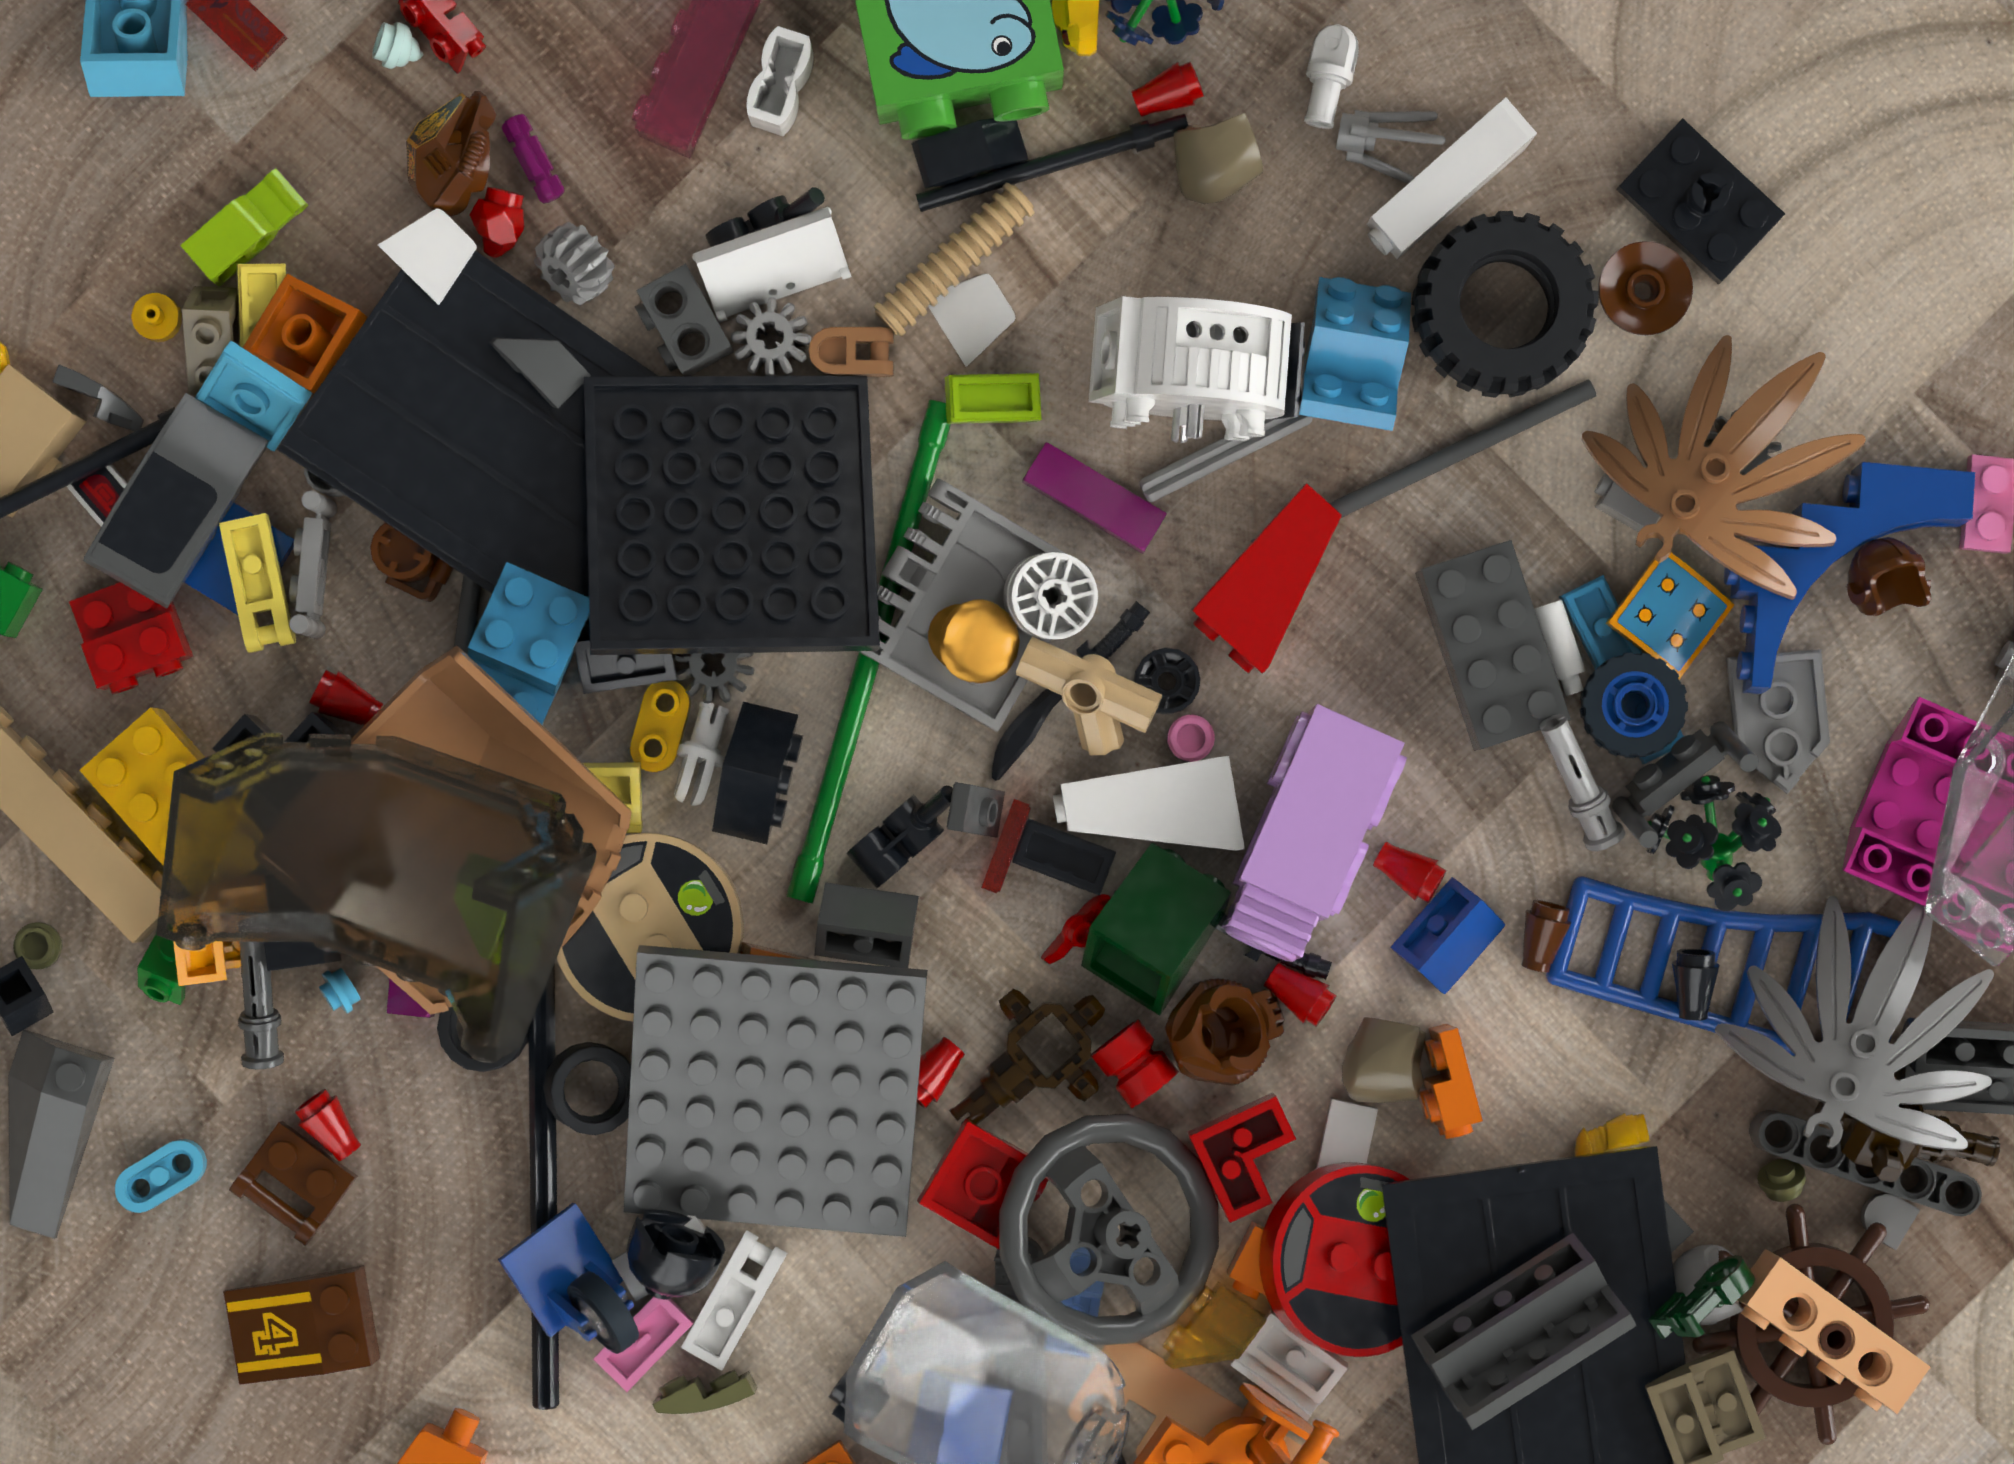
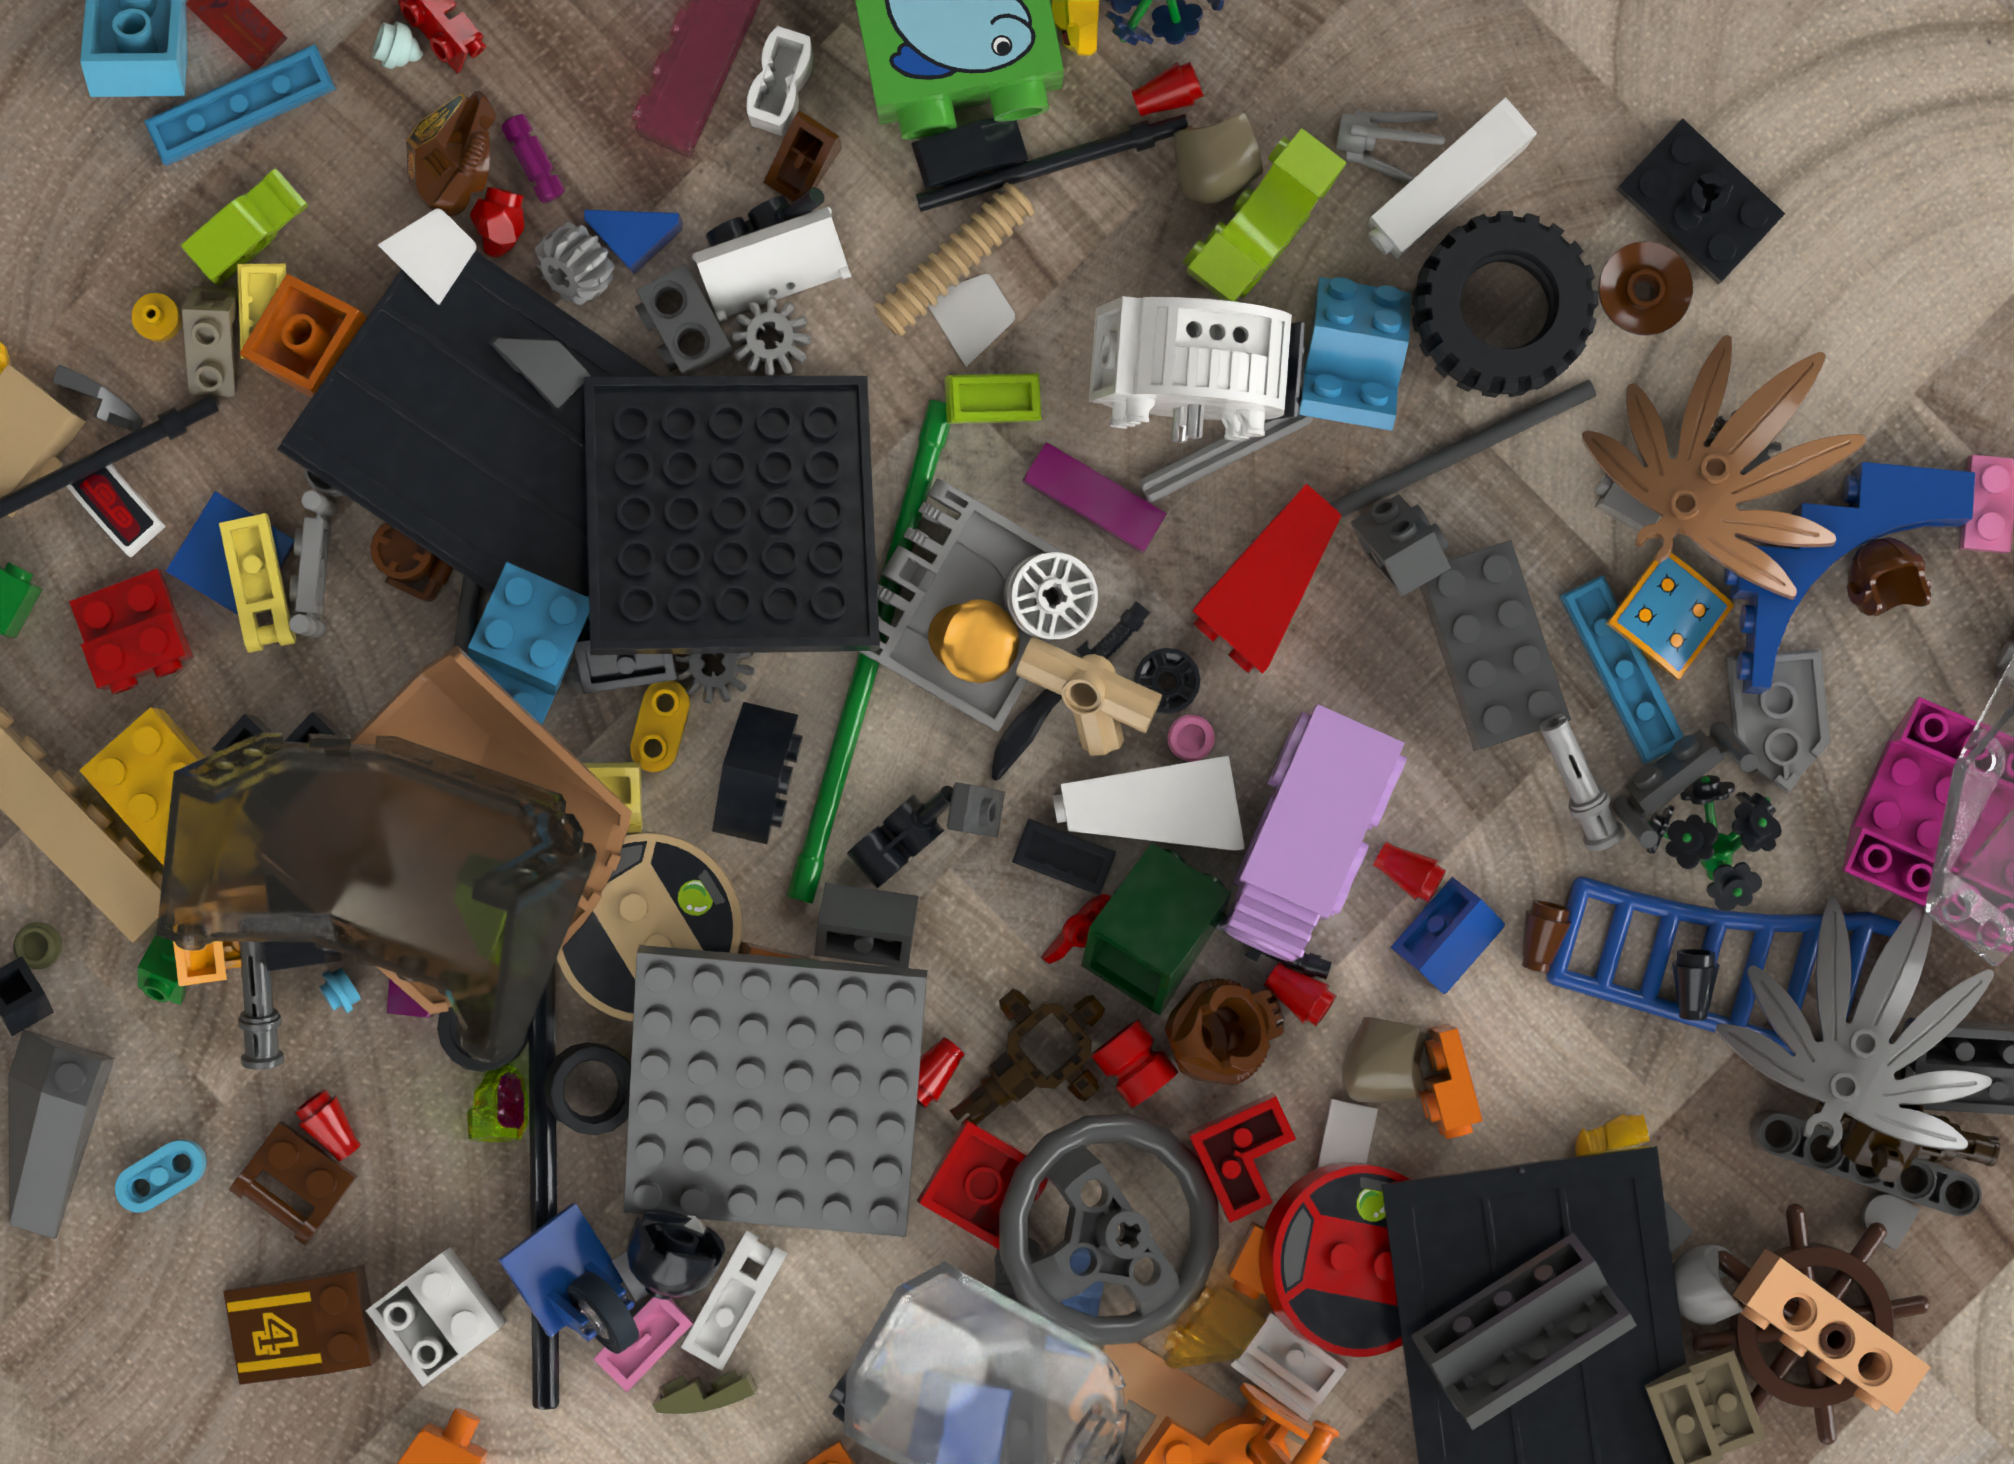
(175, 500): slope -> none
(240, 105): none -> dark azure tile
(253, 394): medium azure plate -> none
(344, 699): red cone -> none
(436, 1316): none -> white slope
(499, 1107): none -> clear neon green rock
(634, 235): none -> blue slope
(701, 749): white arm -> none
(802, 157): none -> reddish brown slope
(834, 351): medium nougat plate -> none
(1006, 846): clear red tile -> none
(1266, 218): none -> lime brick
(1330, 71): white arm -> none
(1402, 544): none -> dark grey brick
(1561, 645): white cylinder -> none
(1663, 700): black wheel -> none
(1717, 1287): dark green piece -> none
(1782, 1180): olive plate -> none

